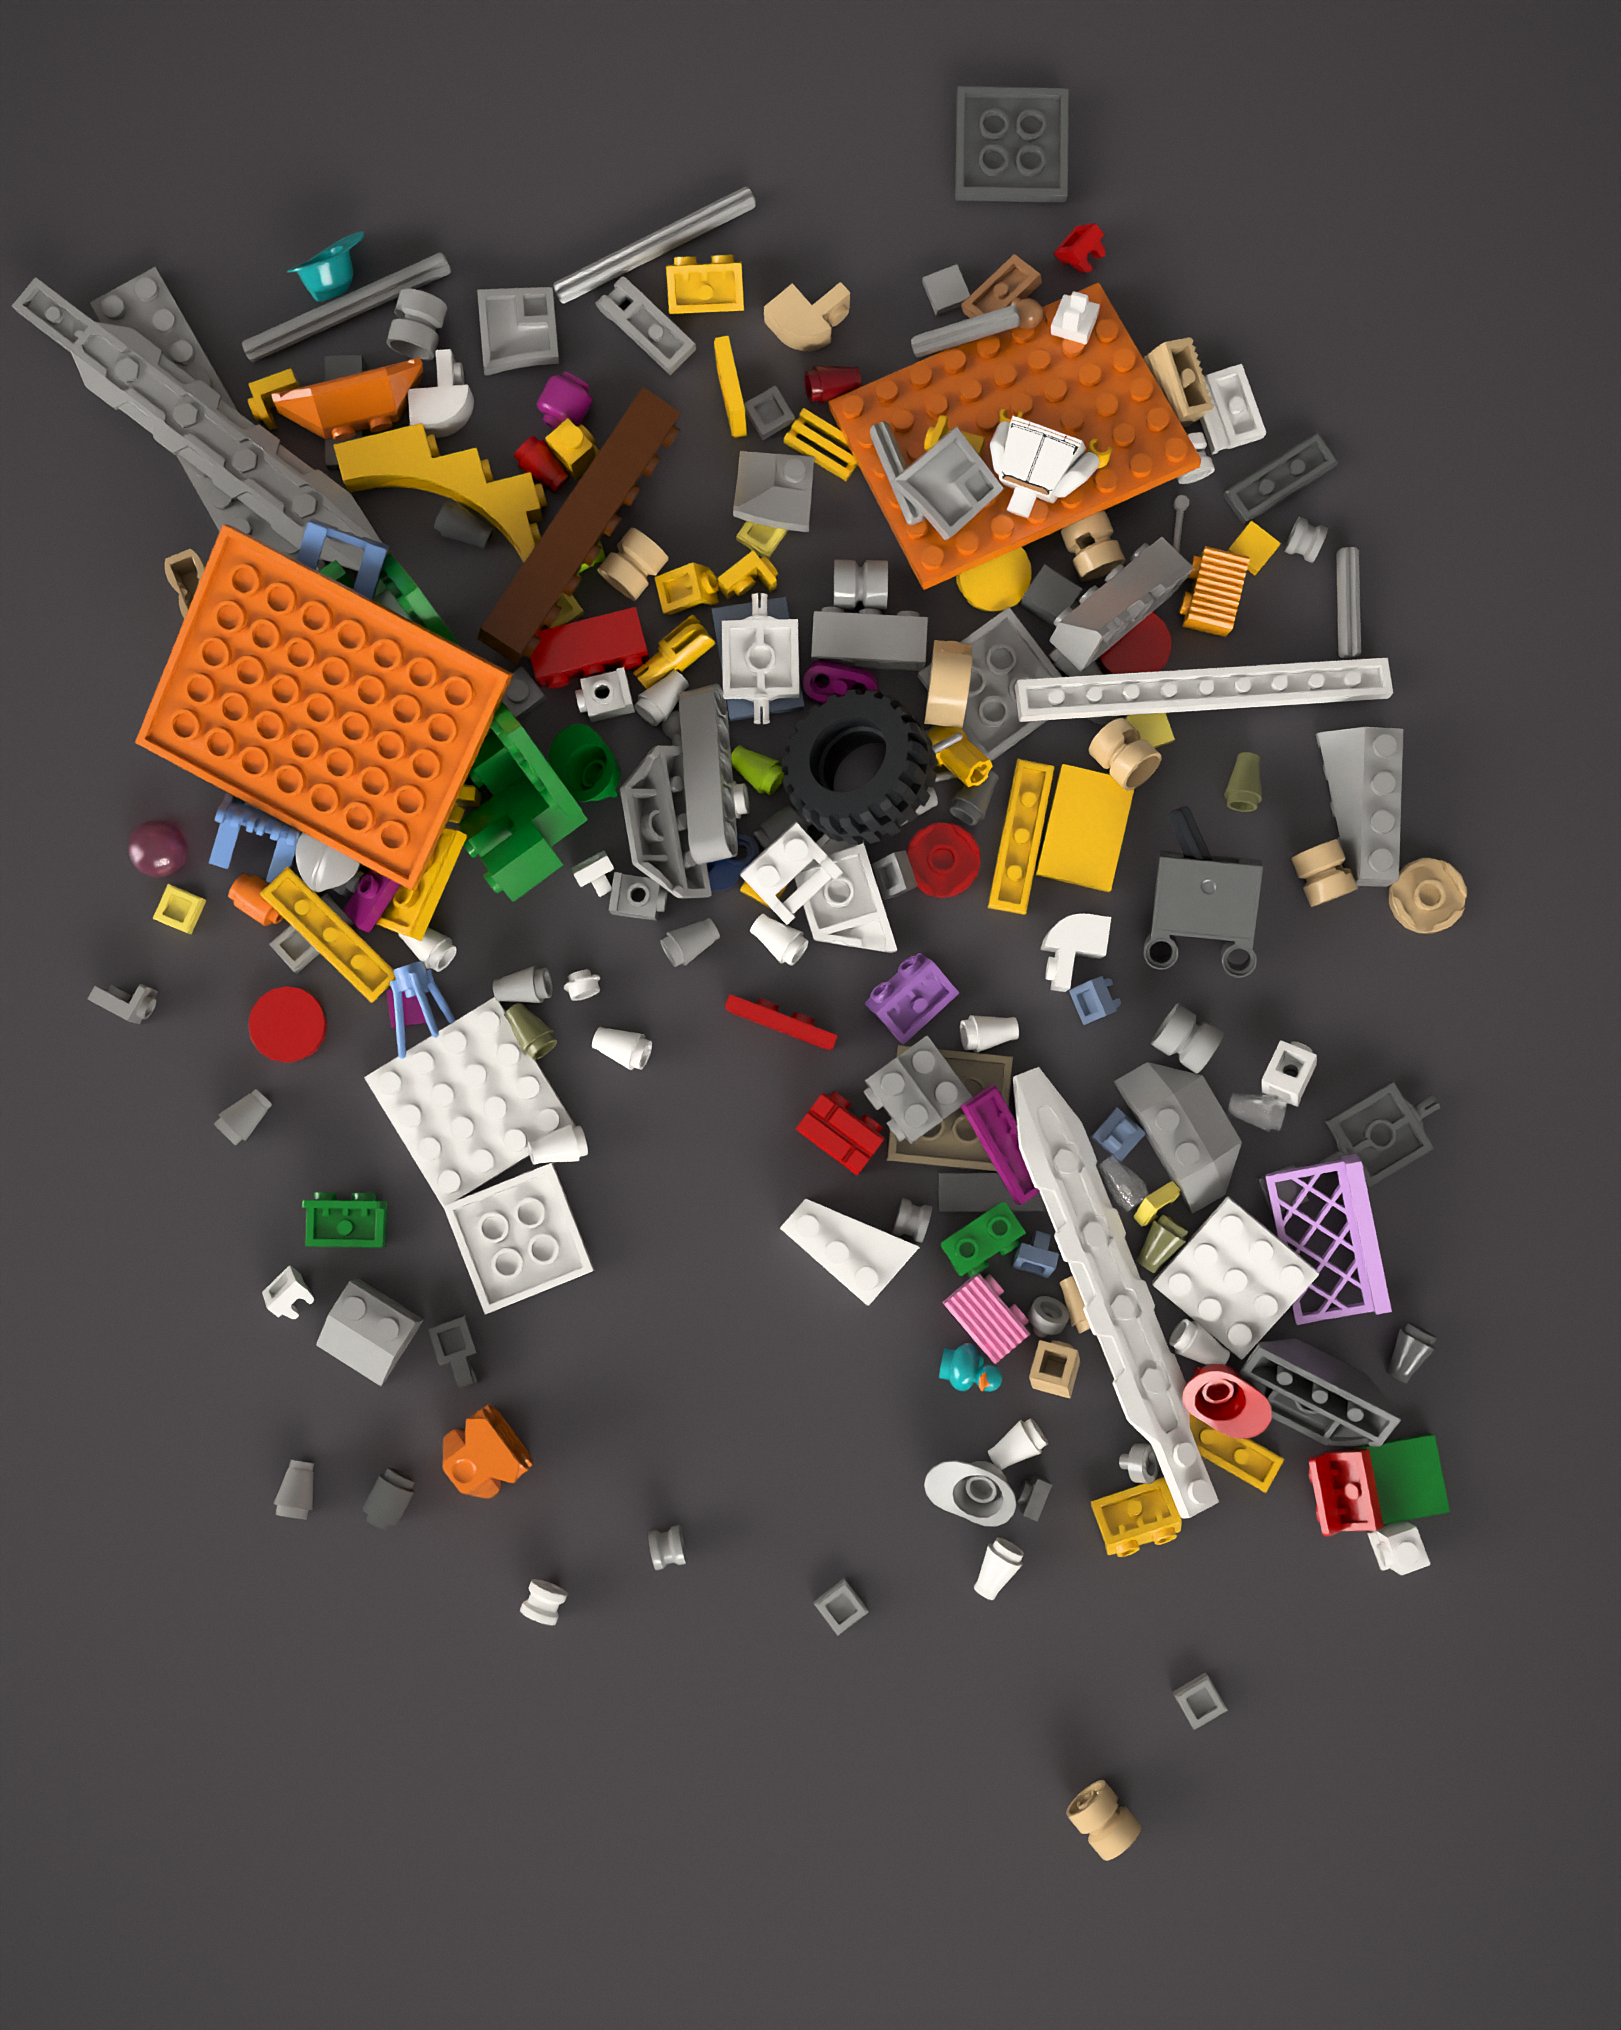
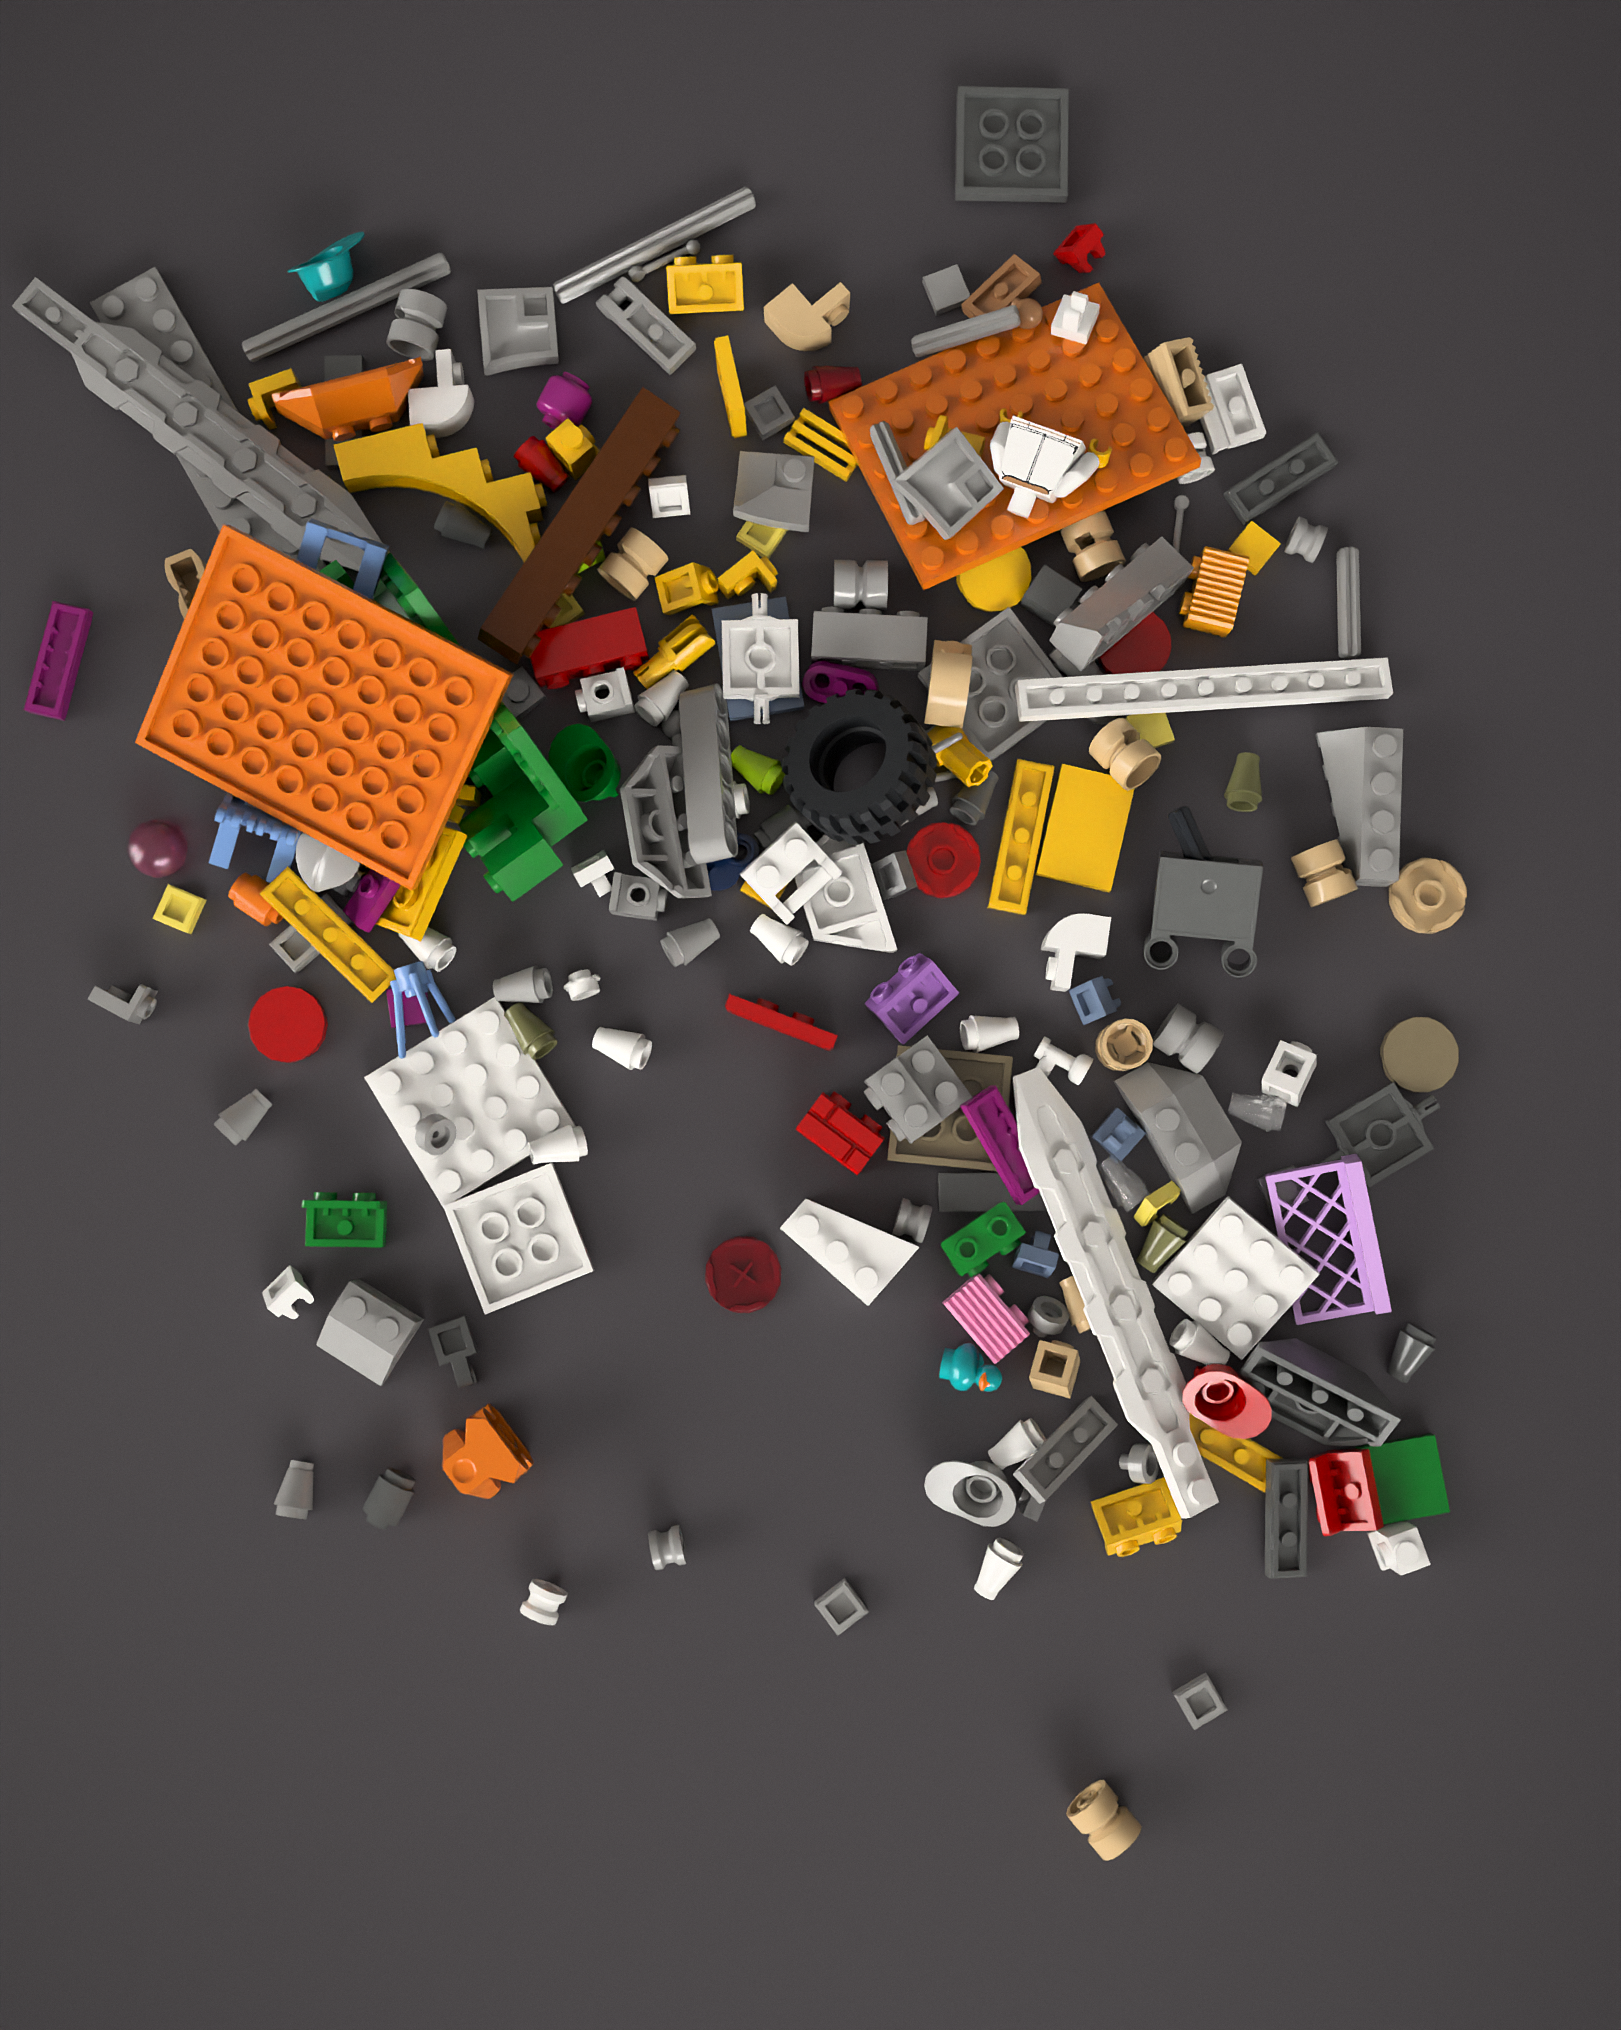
(58, 660): none -> magenta plate
(435, 1134): none -> light grey tile
(637, 273): none -> light grey hinge
(669, 496): none -> white tile
(743, 1274): none -> dark red tile
(1051, 1055): none -> white piece
(1065, 1449): none -> light grey plate
(1124, 1045): none -> tan wheel
(1286, 1518): none -> dark grey tile
(1419, 1054): none -> dark tan tile

